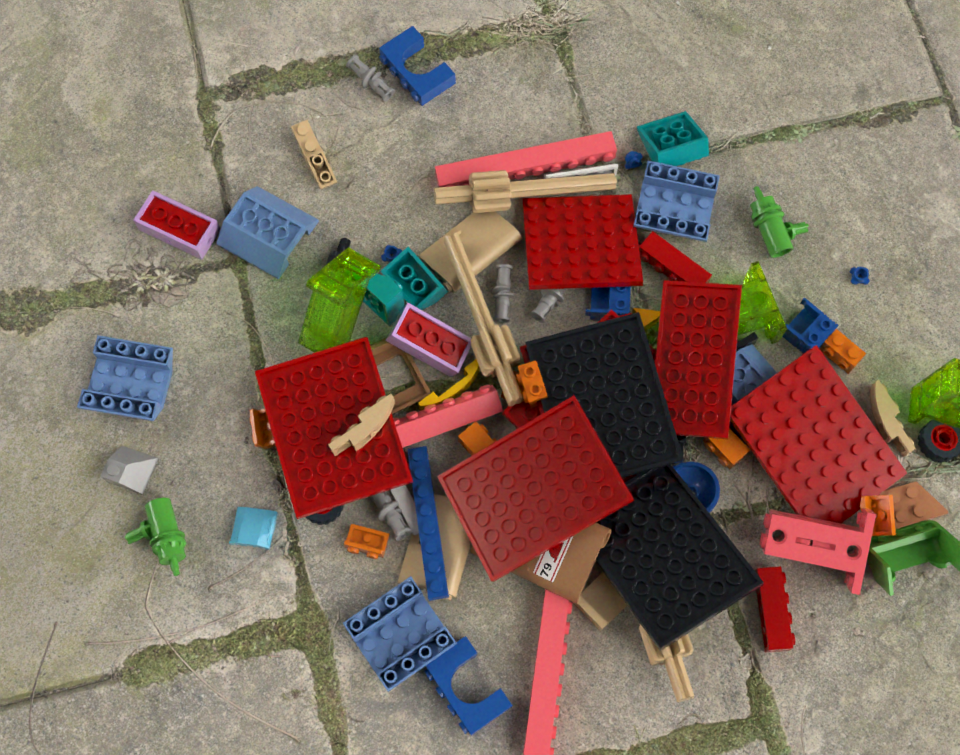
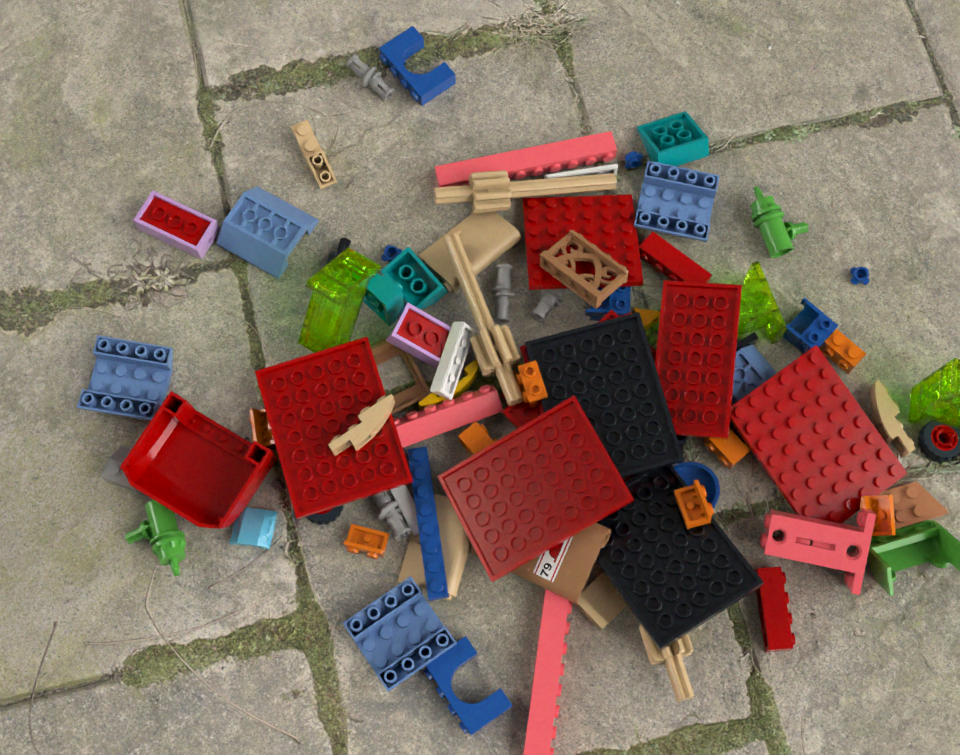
(196, 465): none -> red slope
(452, 360): none -> white slope
(585, 252): none -> medium nougat fence
(694, 505): none -> orange bracket

